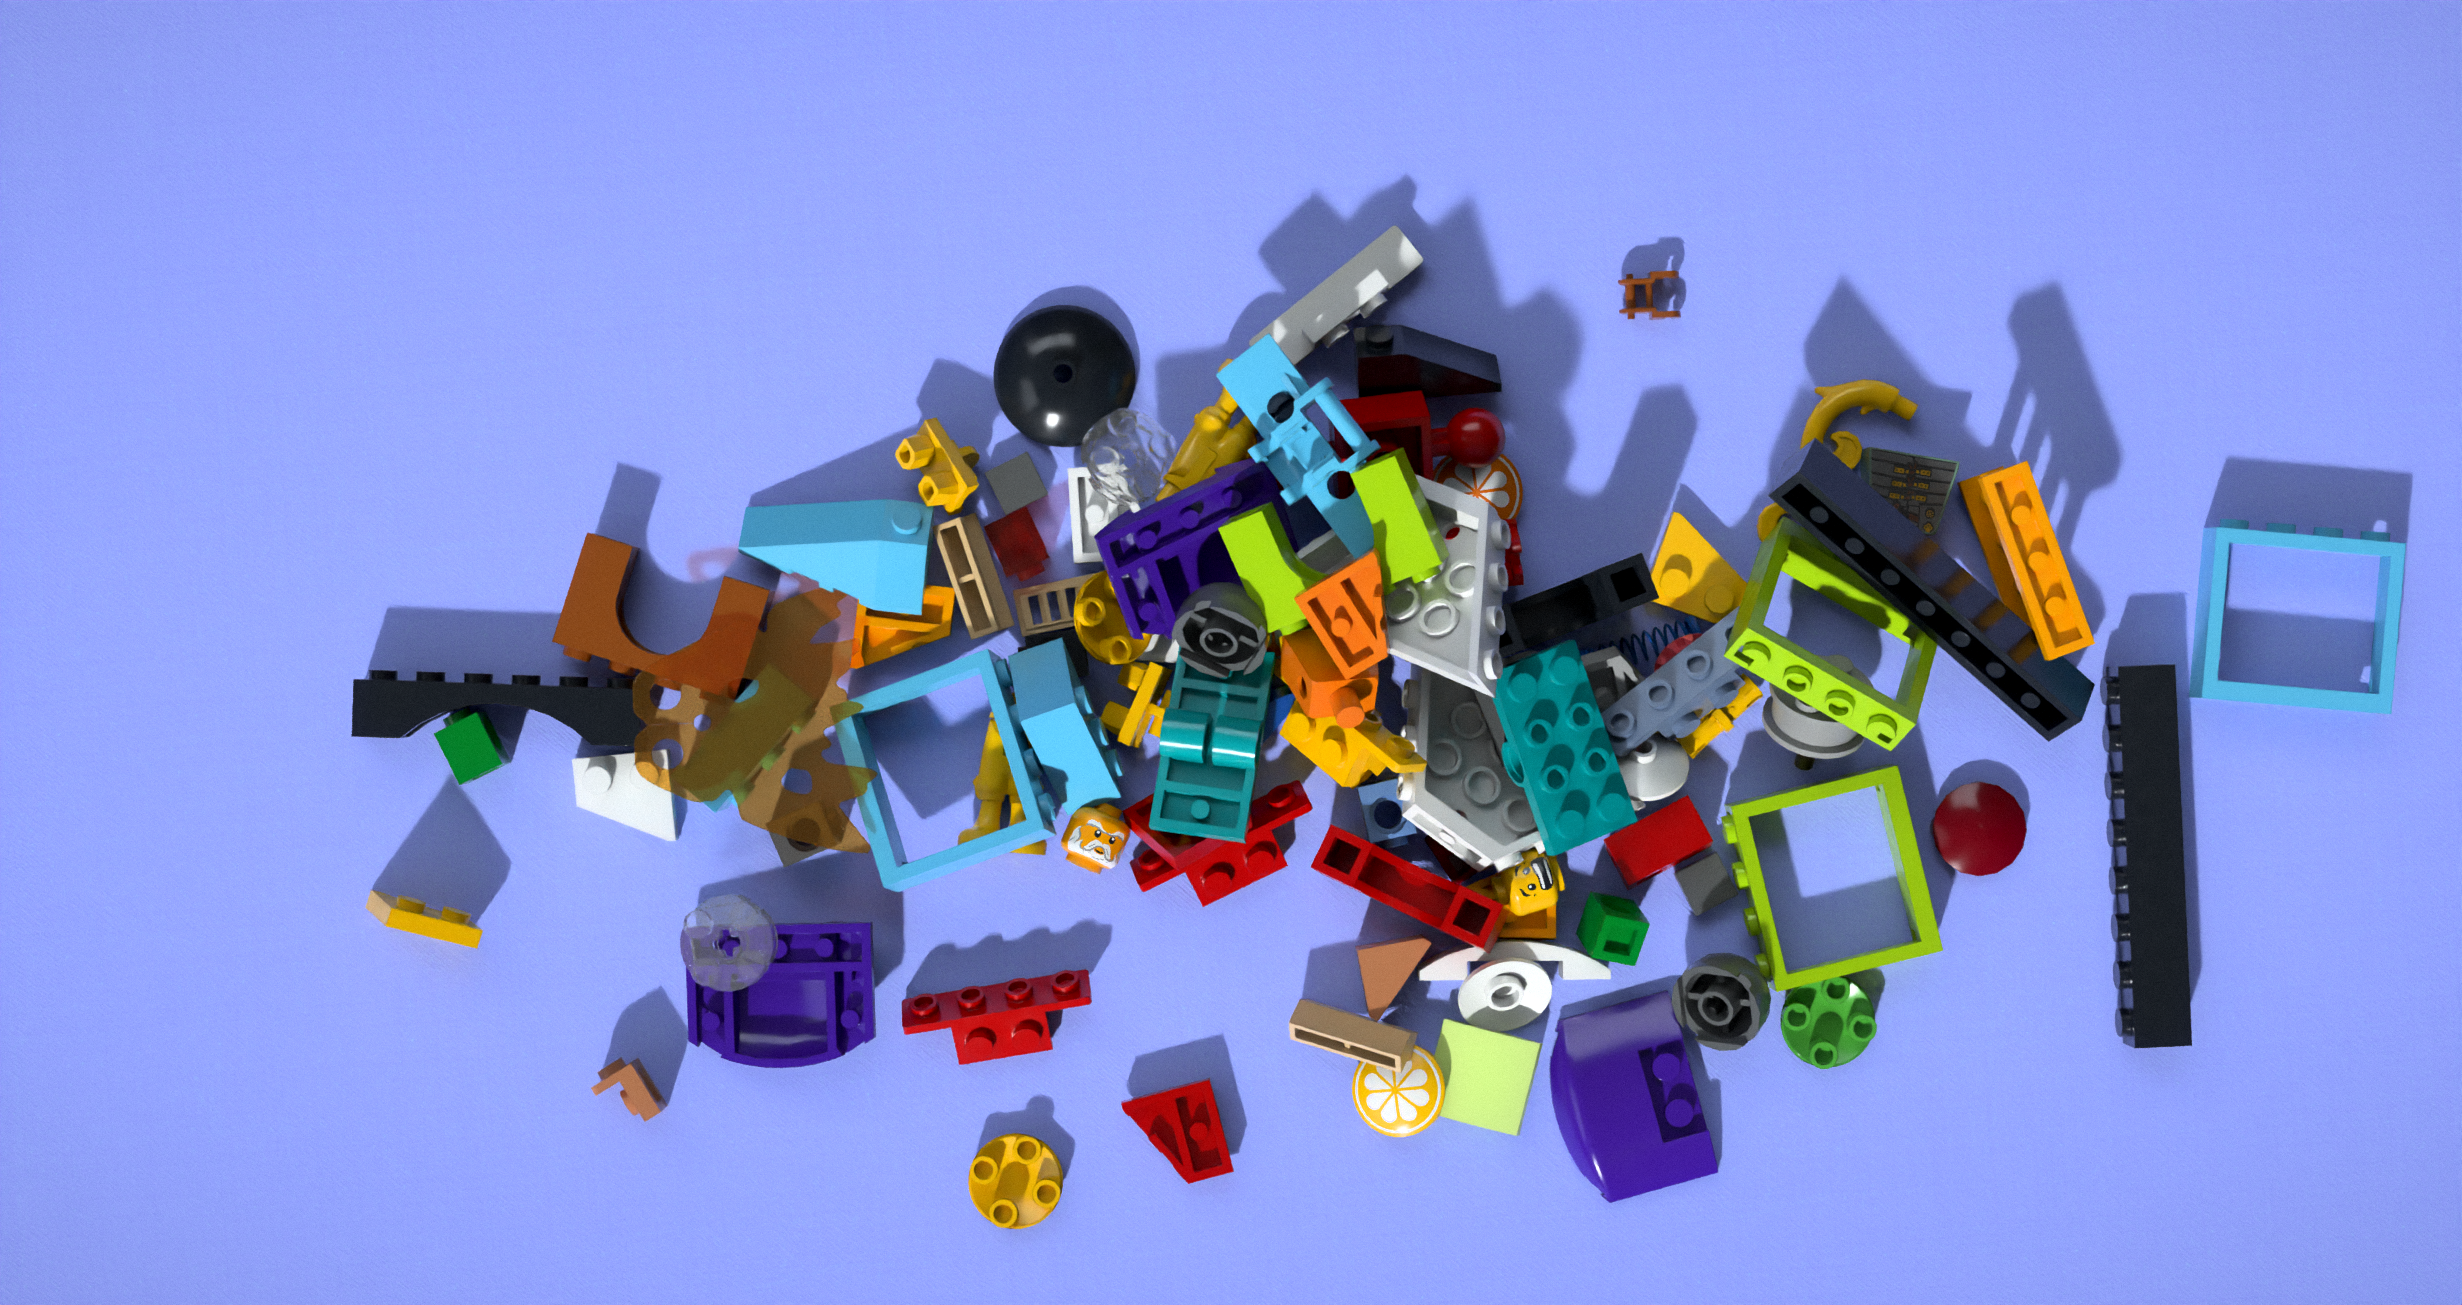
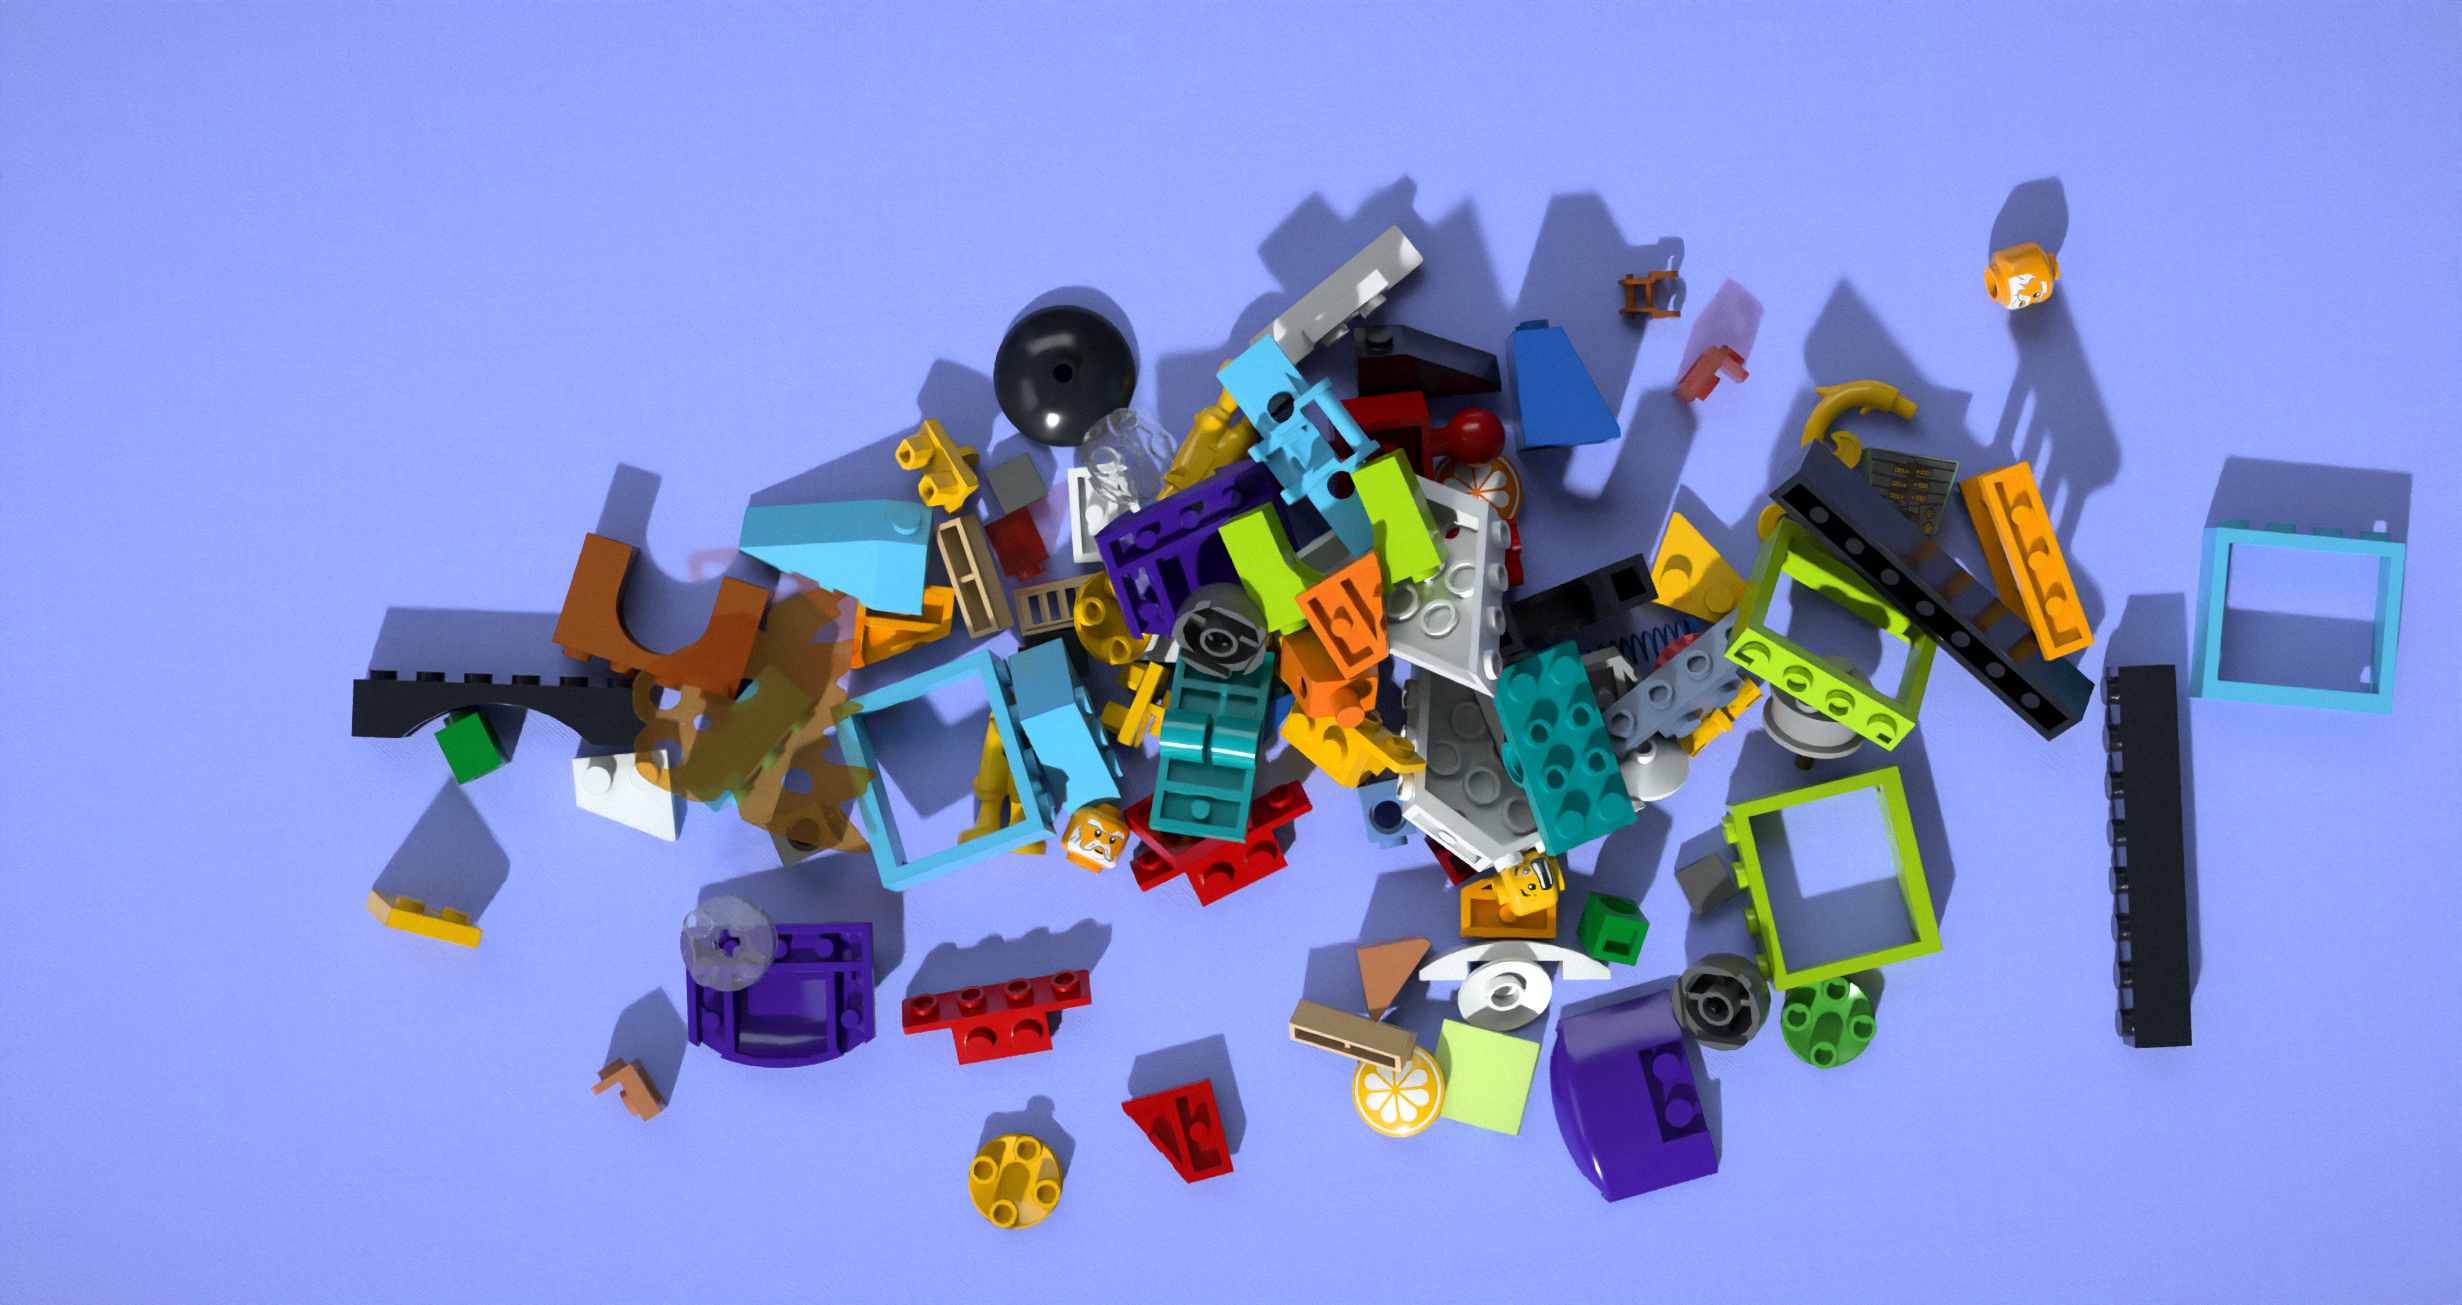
(1410, 889): red arch -> none
(1553, 392): none -> blue slope
(1658, 842): red hinge -> none
(1701, 376): none -> clear red bracket
(1979, 828): dark red dish -> none
(2021, 275): none -> light orange head

